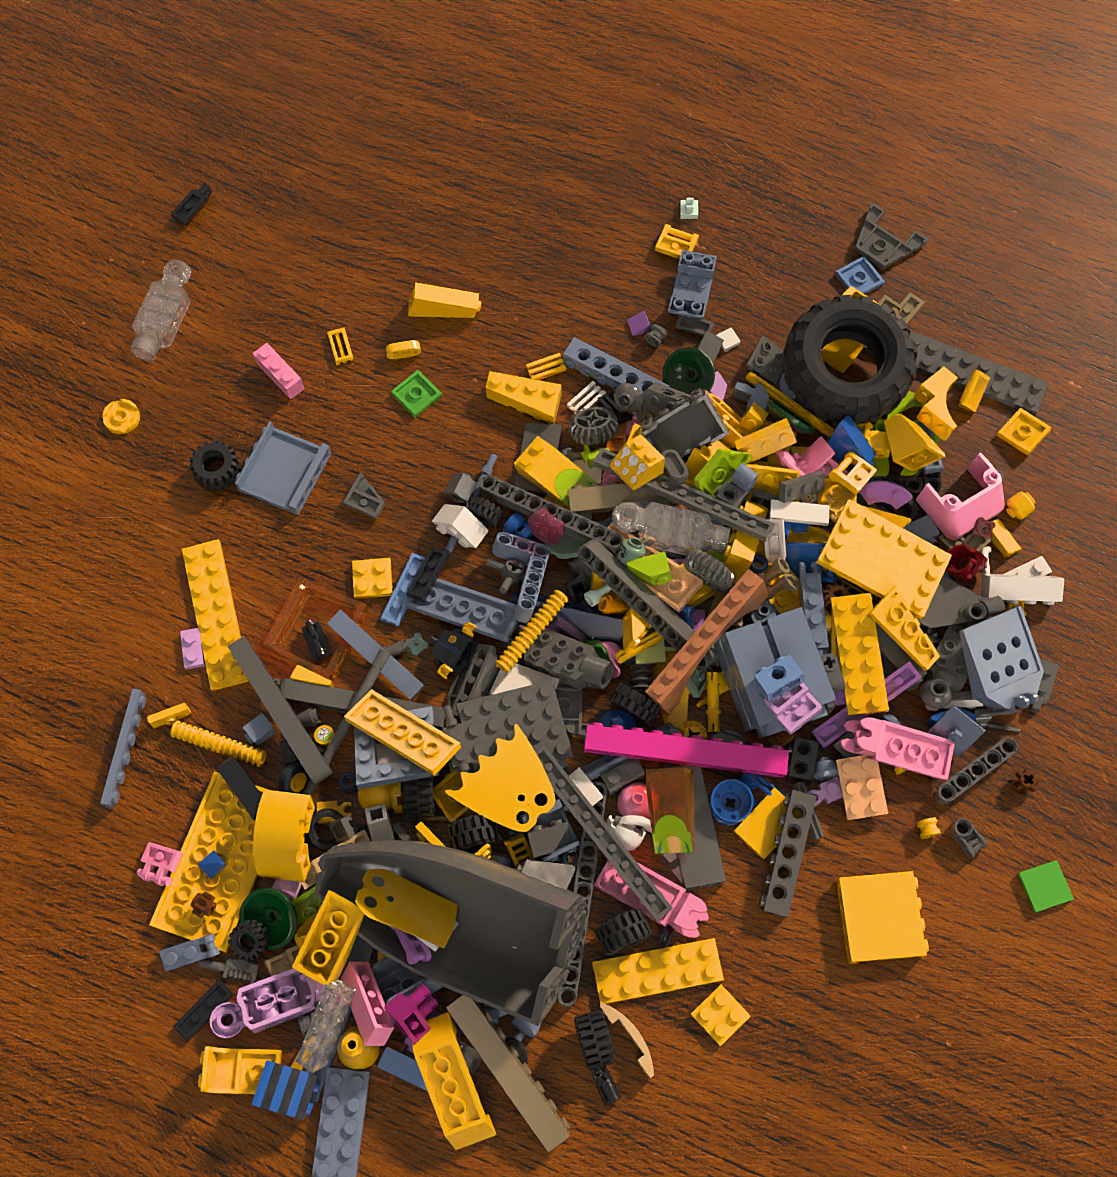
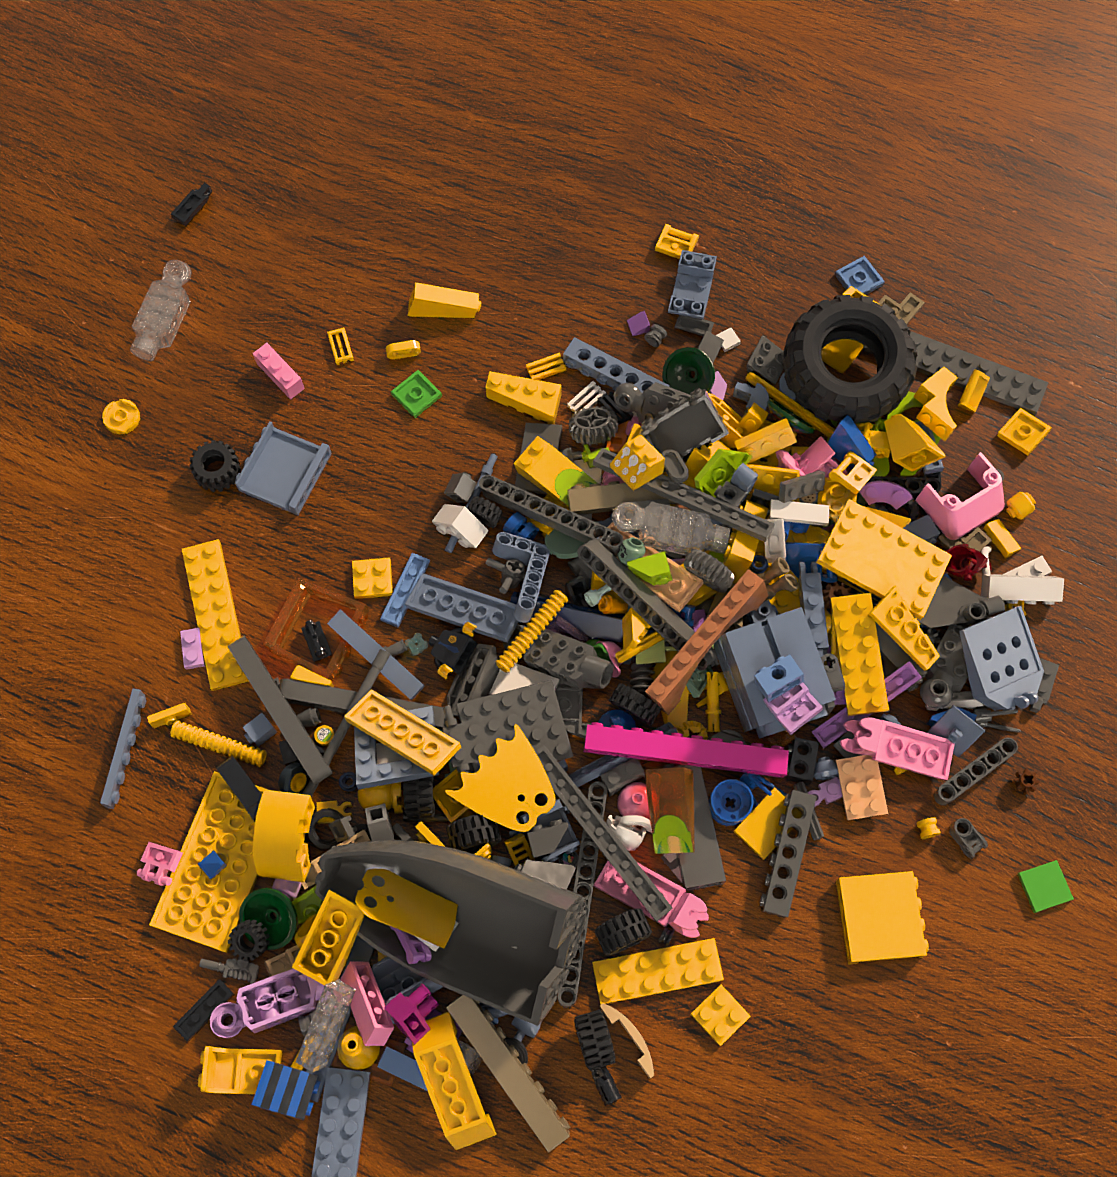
(188, 952): sand blue plate -> none
(203, 904): reddish brown gear -> none
(364, 498): dark grey wing -> none
(427, 575): black tile -> none
(546, 526): clear pink tile -> none
(586, 786): white sticker -> none
(689, 209): light aqua tile -> none
(880, 245): dark grey wing -> none
(981, 522): dark red plate -> none

